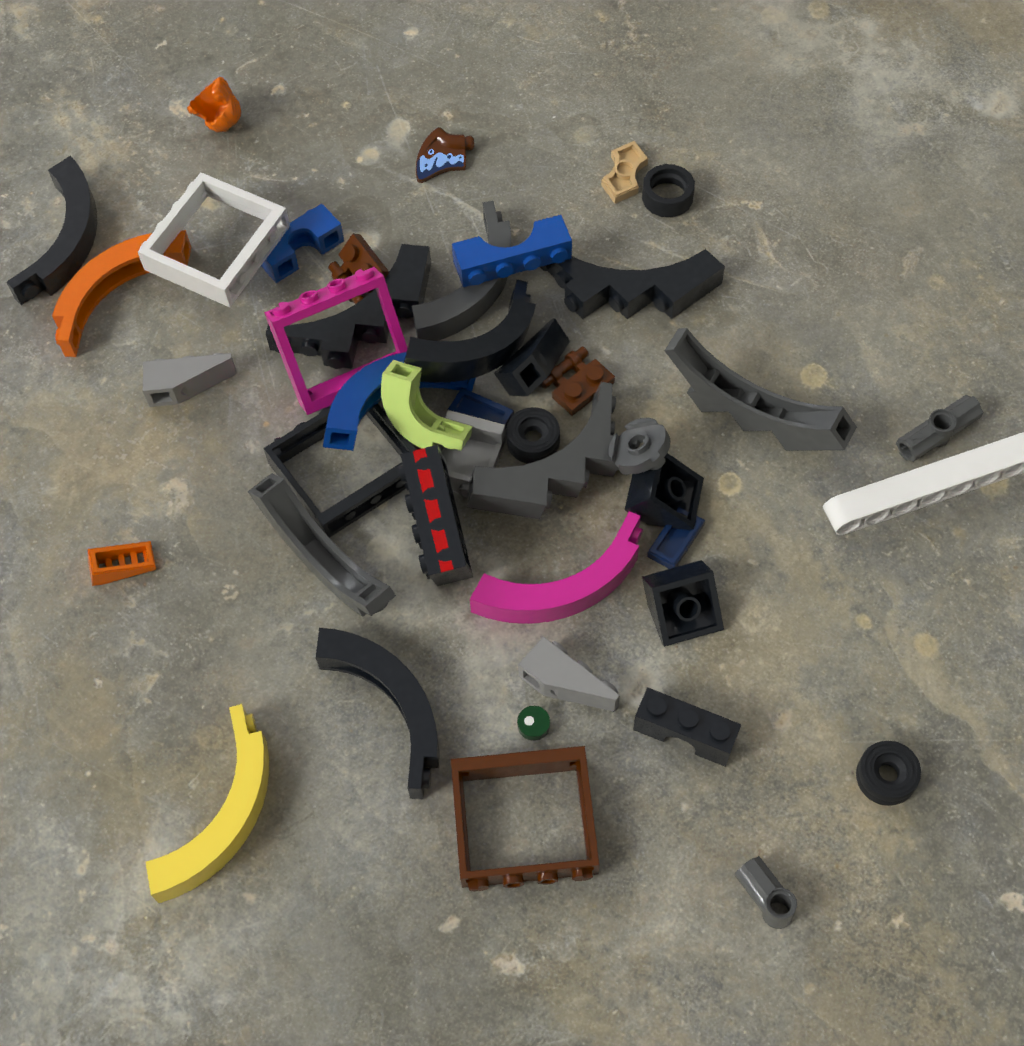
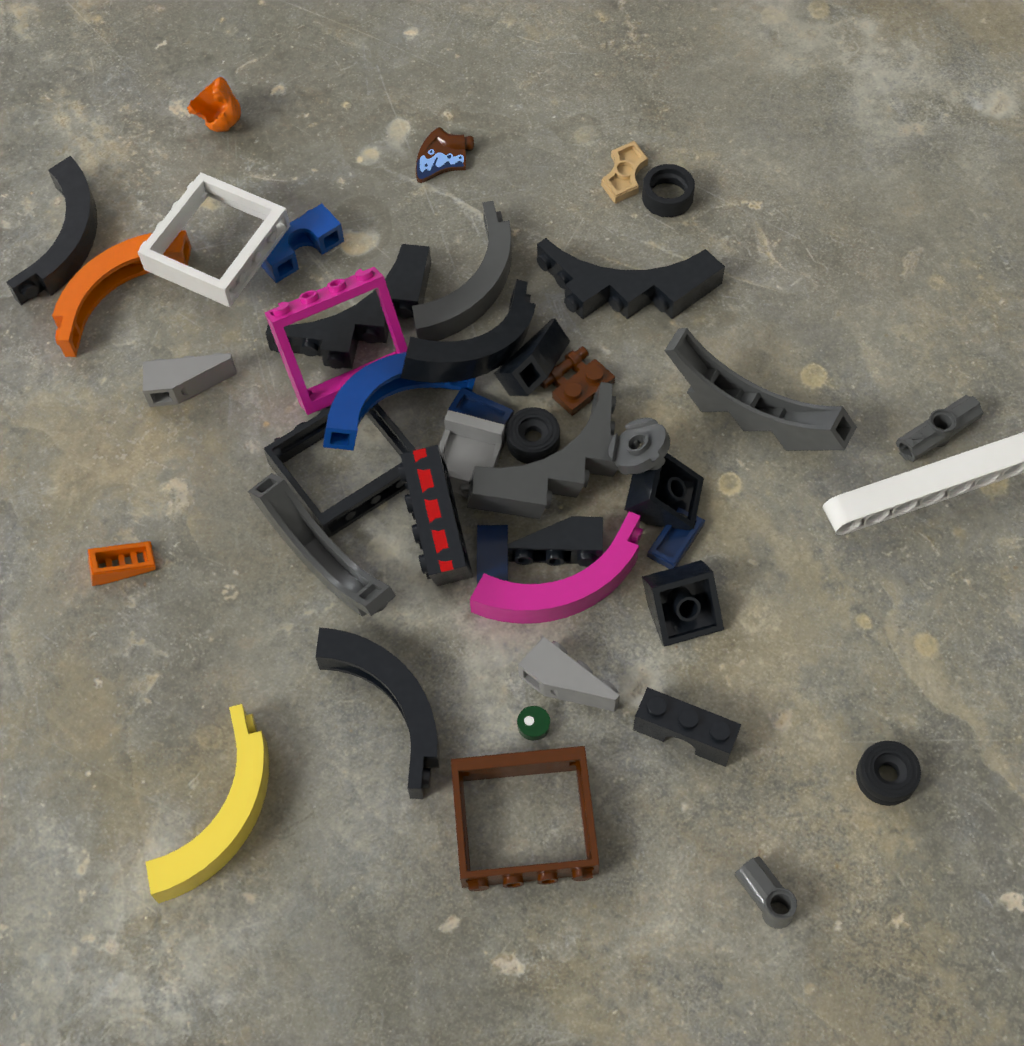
(356, 255): reddish brown plate -> none
(411, 416): yellowish green arch -> none
(481, 262): blue arch -> none
(492, 551): none -> dark blue tile
(569, 541): none -> black slope

